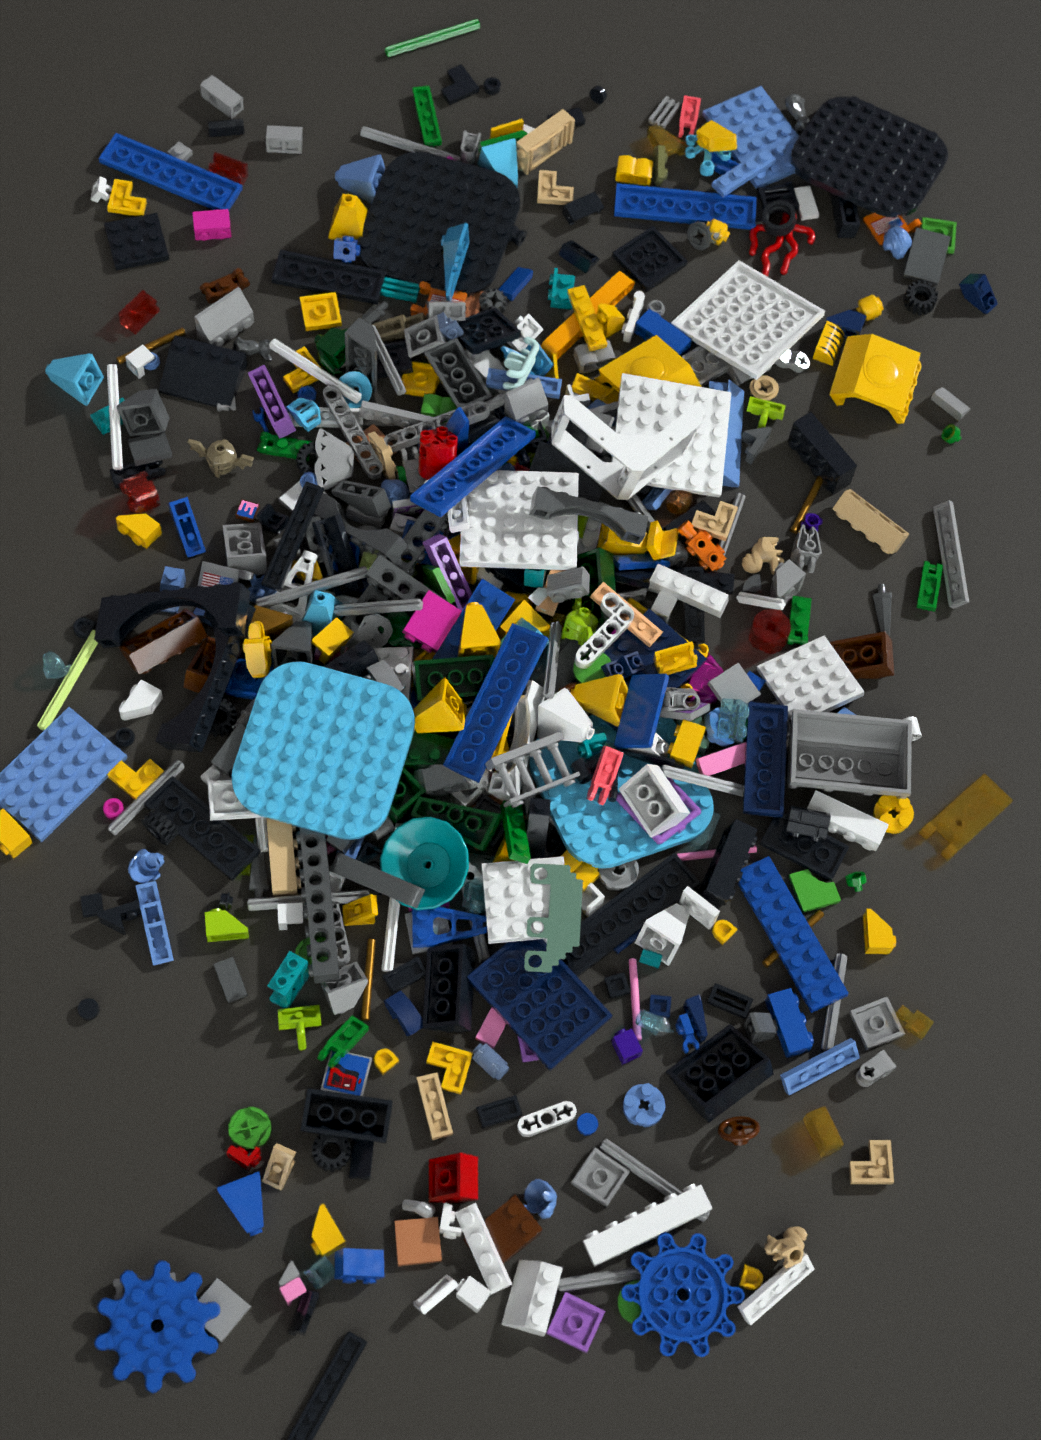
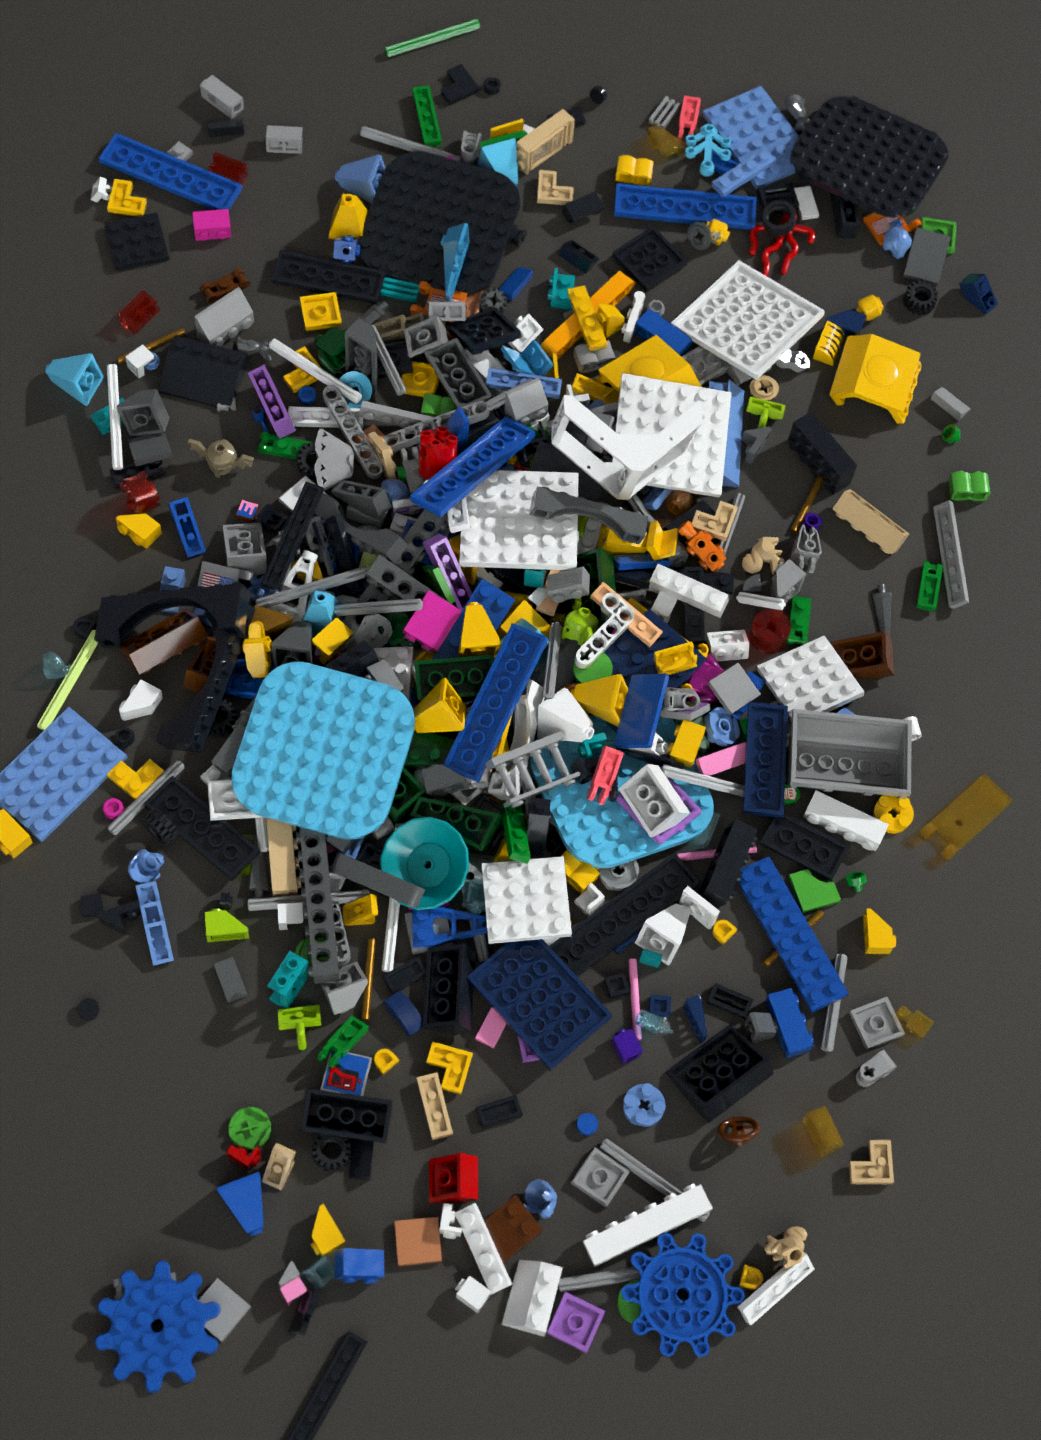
(305, 413): medium azure piece -> none
(308, 477): medium blue plate -> none
(421, 1208): light grey arm -> none
(435, 1294): white tile -> none
(449, 328): sand blue bracket -> none
(490, 1061): sand blue head -> none
(520, 364): light aqua piece -> none
(549, 1110): white beam -> none
(564, 918): sand green piece -> none
(626, 666): dark blue slope -> none
(660, 159): olive hinge -> none
(685, 1029): blue plate -> none
(716, 137): yellow slope -> none
(728, 645): none -> white bracket
(733, 720): clear light blue bracket -> none
(791, 795): none -> tile
(808, 823): black brick -> none
(820, 1066): medium blue plate -> none
(969, 486): none -> bright green brick

